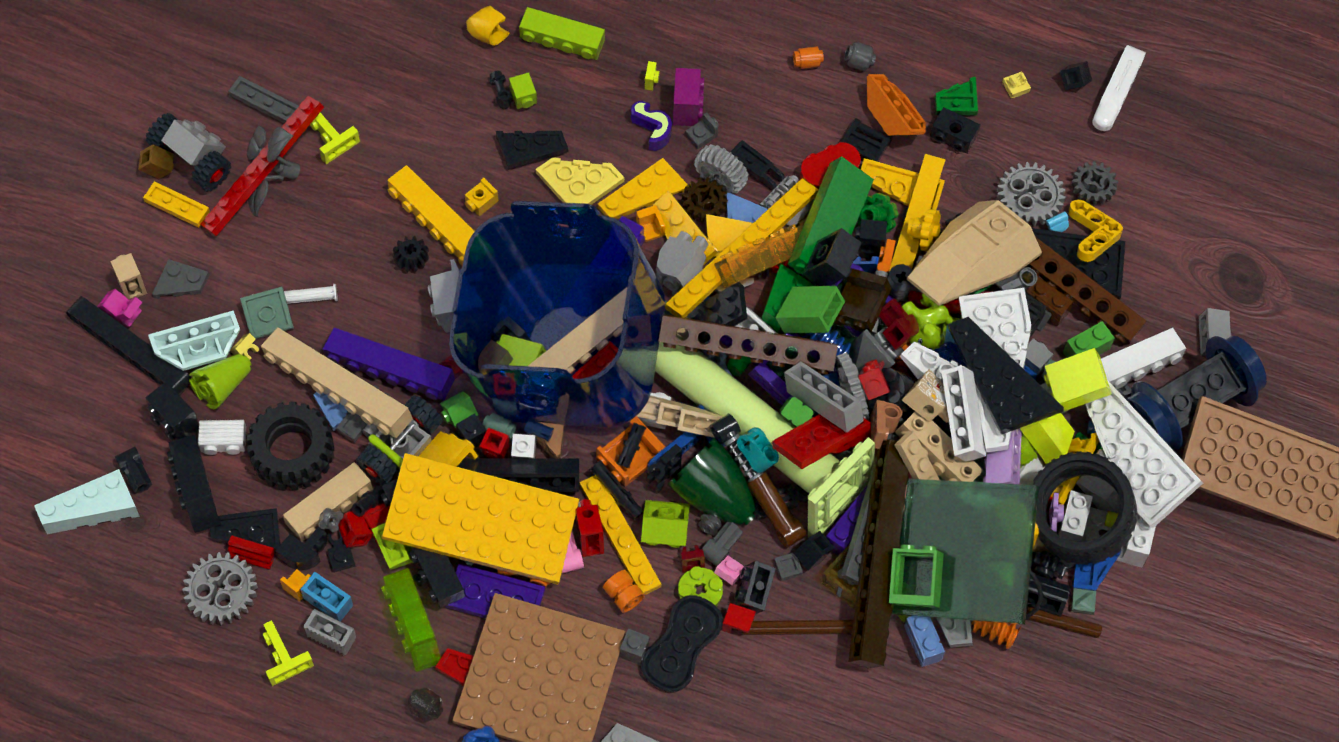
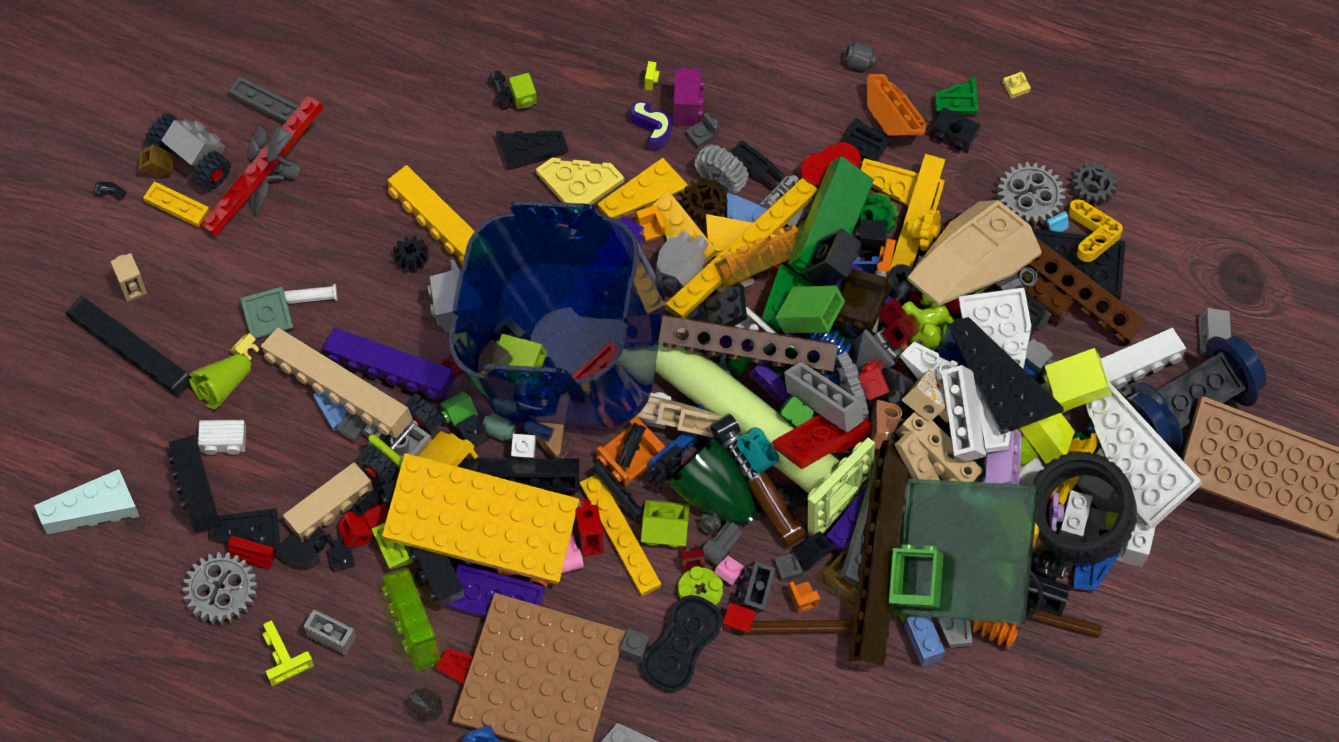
(113, 188): none -> black arm
(120, 307): dark pink brick -> none
(132, 466): black piece -> none
(171, 413): black brick -> none
(180, 280): dark grey wing -> none
(197, 341): light aqua wedge -> none
(285, 420): black tyre -> none
(294, 584): light orange panel -> none
(324, 519): flat silver plate -> none
(326, 597): dark azure brick -> none
(334, 142): neon yellow bracket -> none
(481, 204): yellow brick -> none
(485, 26): yellow piece -> none
(493, 447): red brick -> none
(562, 33): lime brick -> none
(586, 338): tan brick -> none
(622, 589): orange wheel -> none
(803, 596): none -> orange panel
(808, 57): orange brick -> none
(1076, 75): black panel -> none
(1083, 601): sand green tile -> none
(1094, 337): bright green brick -> none
(1118, 88): white piece -> none

